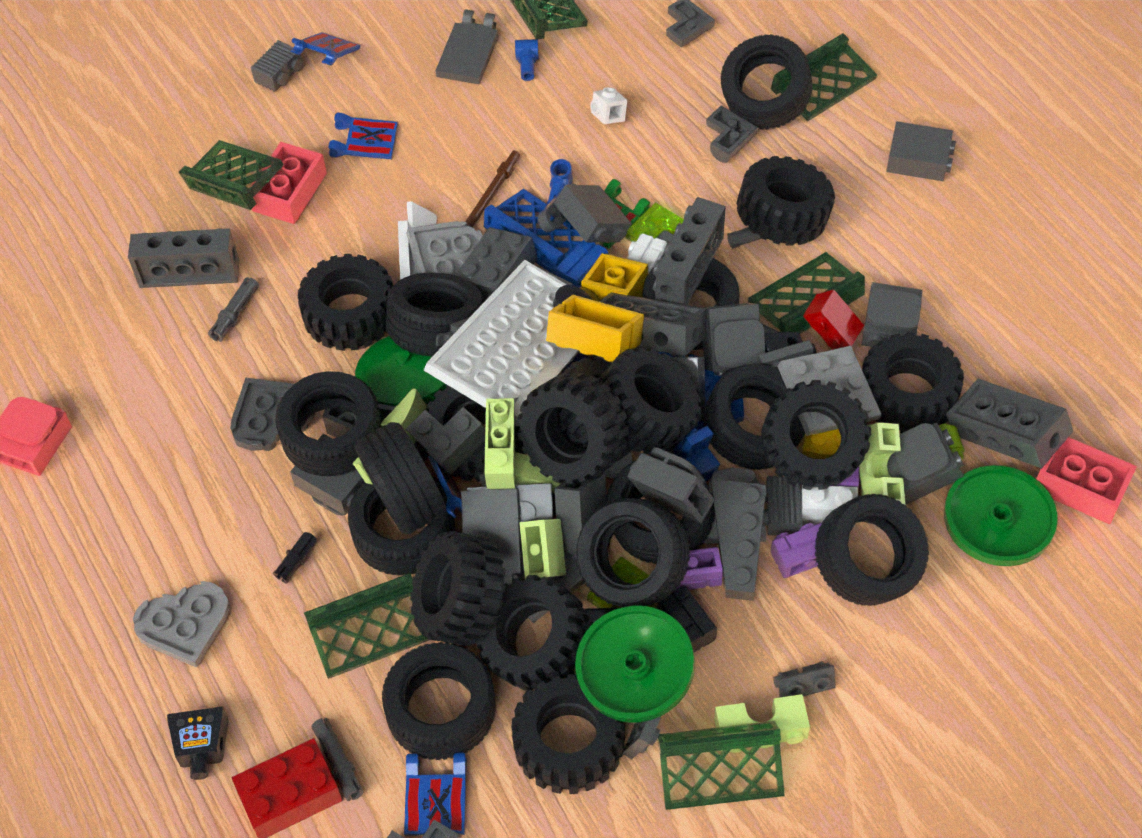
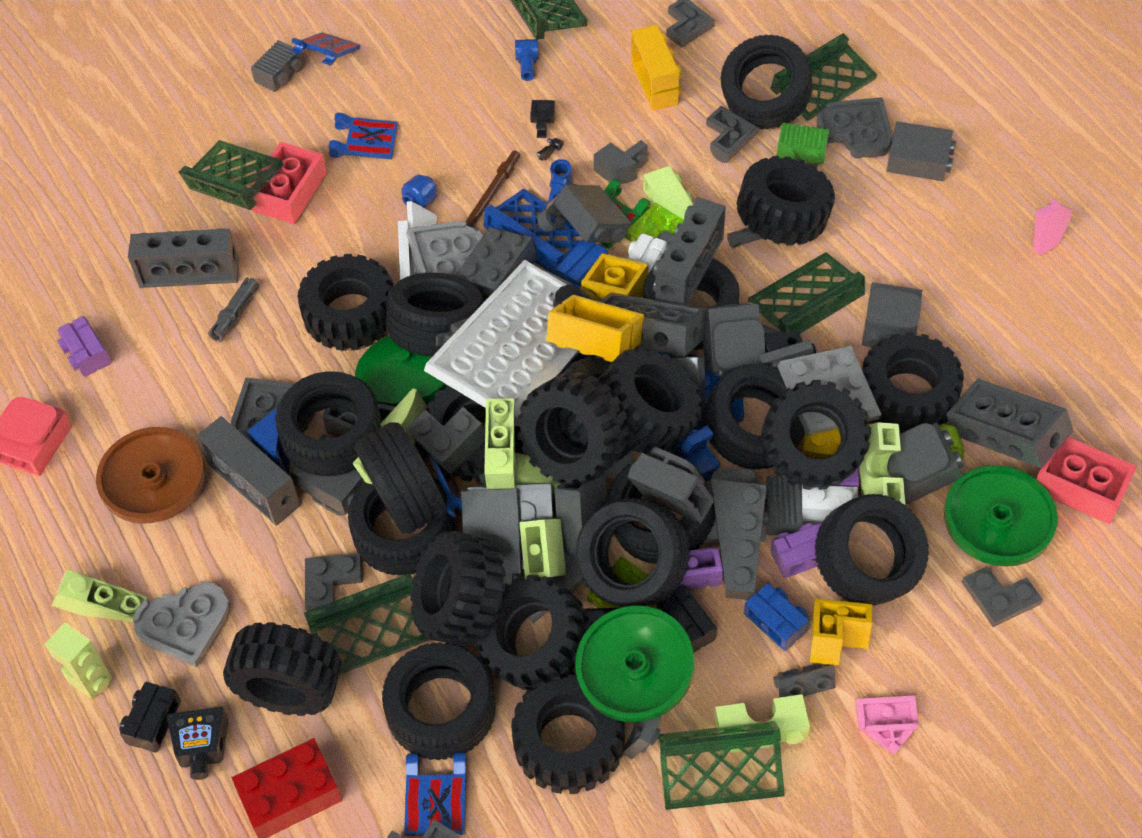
(80, 660): none -> yellowish green arch
(83, 345): none -> medium lavender brick
(96, 598): none -> yellowish green slope
(148, 717): none -> black brick
(150, 475): none -> dark orange dish
(249, 470): none -> dark grey brick
(266, 437): none -> blue slope
(282, 669): none -> black tyre
(295, 557): black axle -> none
(327, 571): none -> dark grey plate
(342, 768): dark grey pin -> none
(420, 190): none -> blue head
(468, 49): dark grey tile -> none
(542, 113): none -> black plate
(548, 150): none -> black piece
(608, 106): white brick -> none
(619, 165): none -> dark grey brick
(655, 67): none -> yellow piece
(666, 190): none -> yellowish green slope
(777, 616): none -> blue brick
(803, 143): none -> bright green brick
(833, 320): red brick -> none
(838, 625): none -> yellow brick
(858, 124): none -> dark grey plate
(887, 720): none -> bright pink slope
(1000, 603): none -> dark grey plate
(1050, 226): none -> bright pink slope

